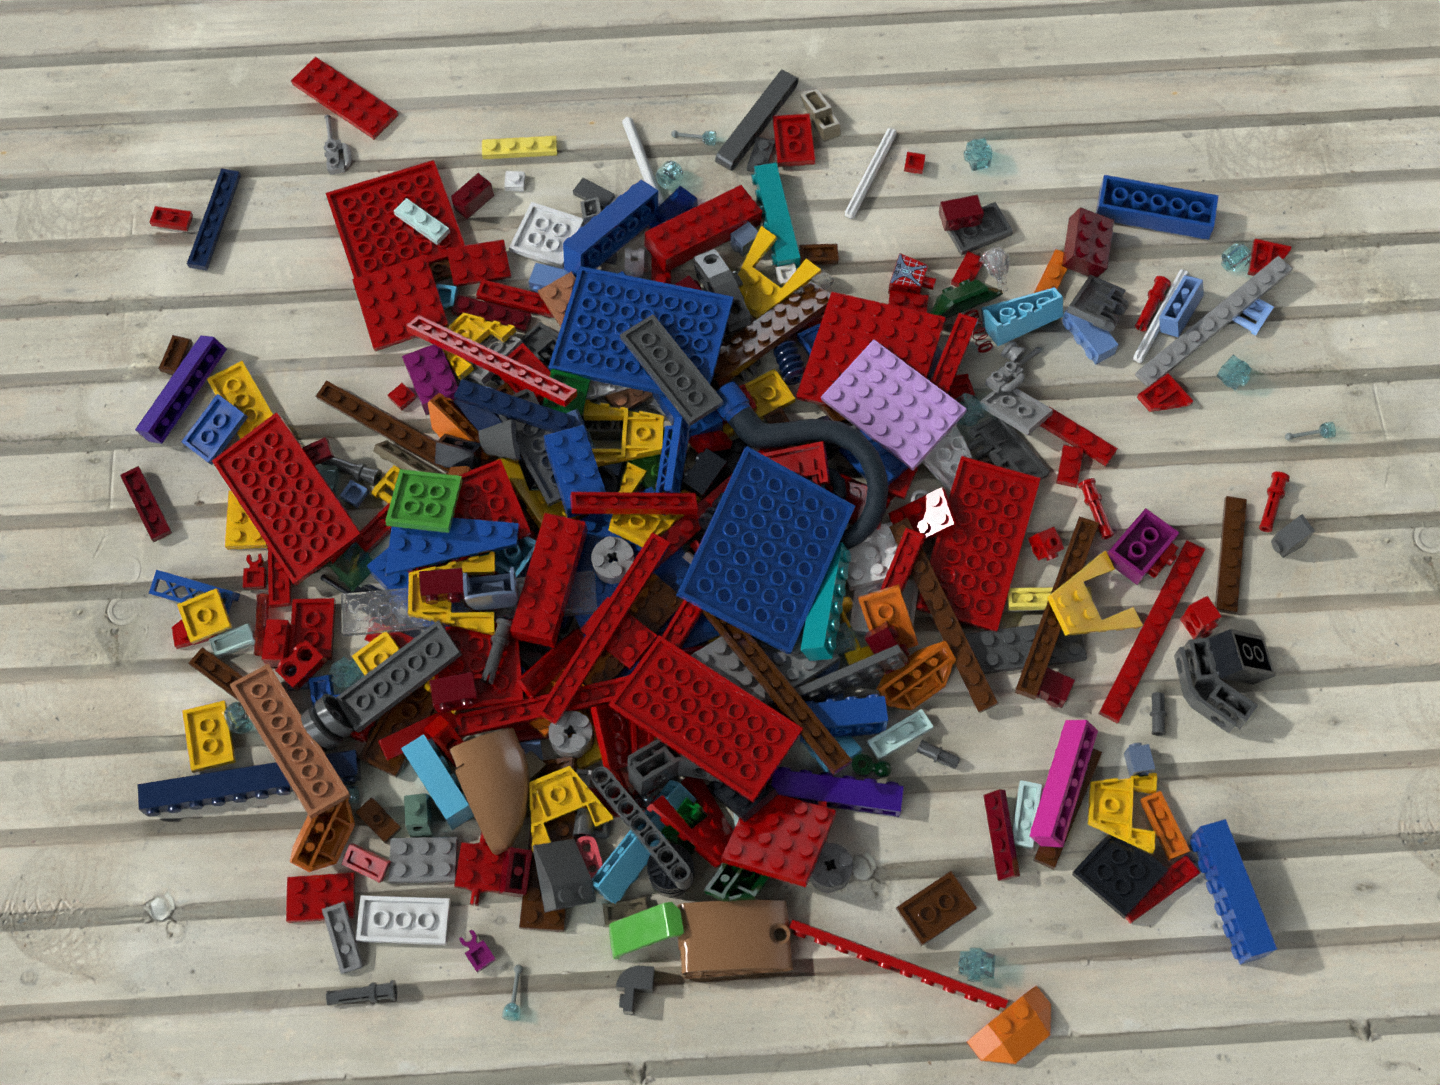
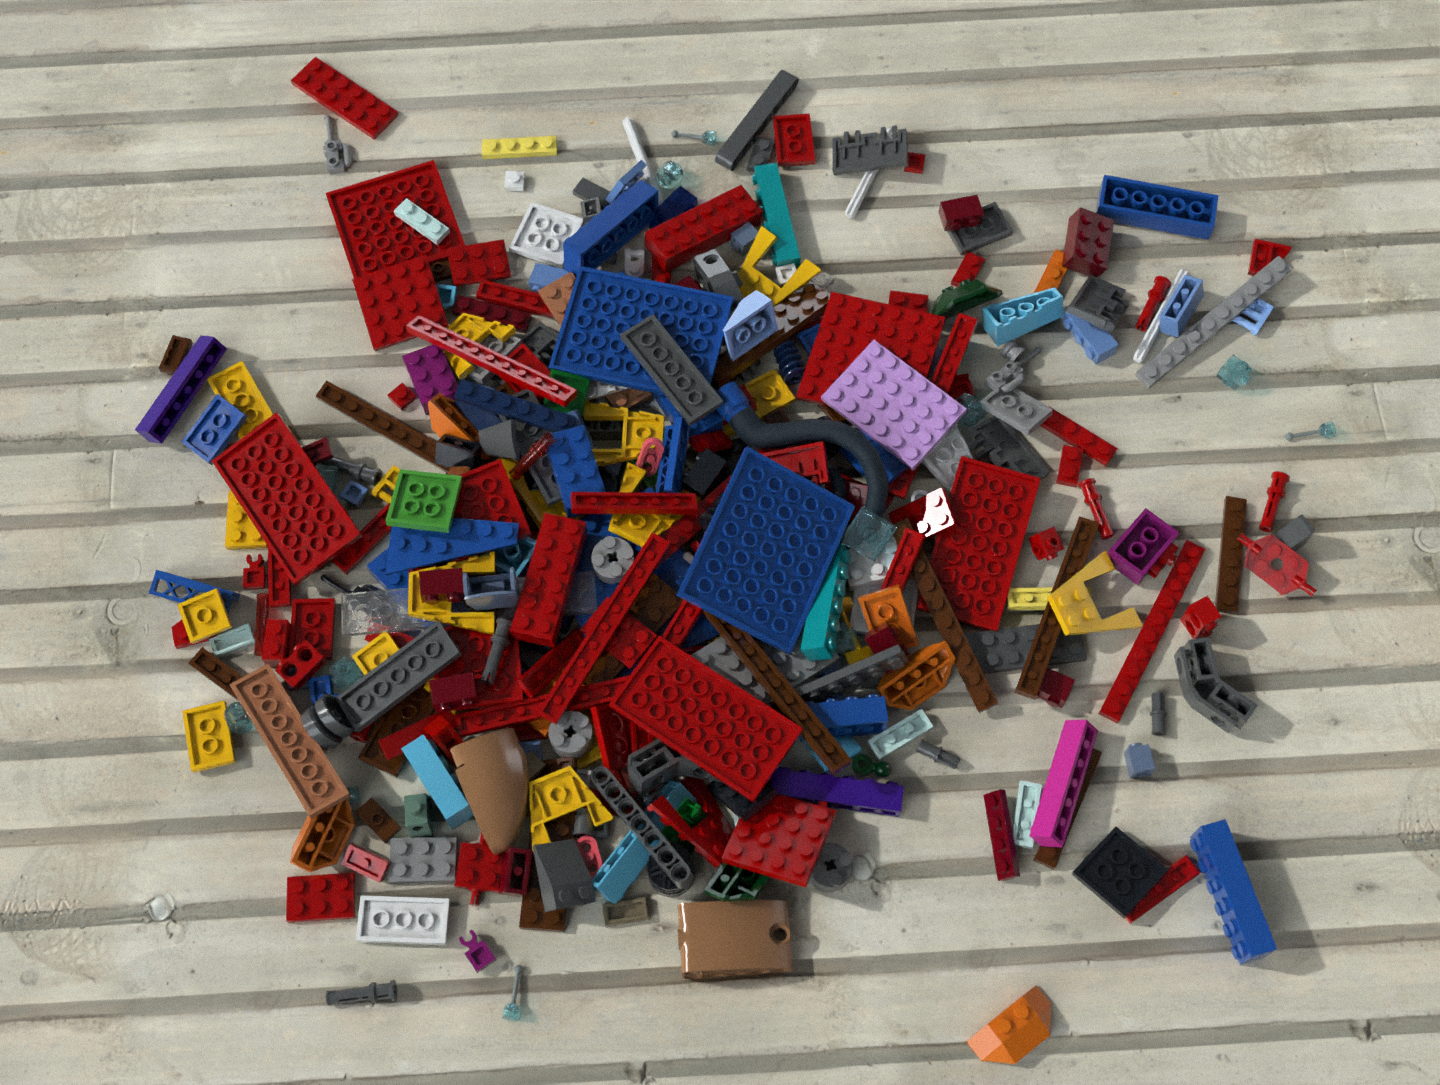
(146, 504): dark red plate -> none
(171, 218): red plate -> none
(213, 219): dark blue plate -> none
(231, 785): dark blue brick -> none
(342, 938): light grey tile -> none
(352, 566): clear green piece -> none
(400, 458): dark tan plate -> none
(472, 196): dark red brick -> none
(536, 451): none -> clear red pin
(627, 181): none -> medium blue plate
(634, 980): dark grey brick -> none
(645, 929): bright green piece -> none
(650, 455): none -> coral plate
(749, 324): none -> light blue slope
(819, 253): reddish brown plate -> none
(821, 114): dark tan slope -> none
(868, 534): none -> clear light blue plate
(869, 152): none -> dark grey hinge
(906, 968): red plate -> none
(910, 276): red torso -> none
(936, 908): reddish brown plate -> none
(976, 964): clear light blue brick -> none
(978, 154): clear light blue brick -> none
(985, 343): red piece -> none
(997, 264): clear piece -> none
(1112, 808): yellow wing -> none
(1164, 395): red wing -> none
(1164, 825): orange plate -> none
(1235, 257): clear light blue head -> none
(1241, 657): black brick -> none
(1294, 568): none -> red plate

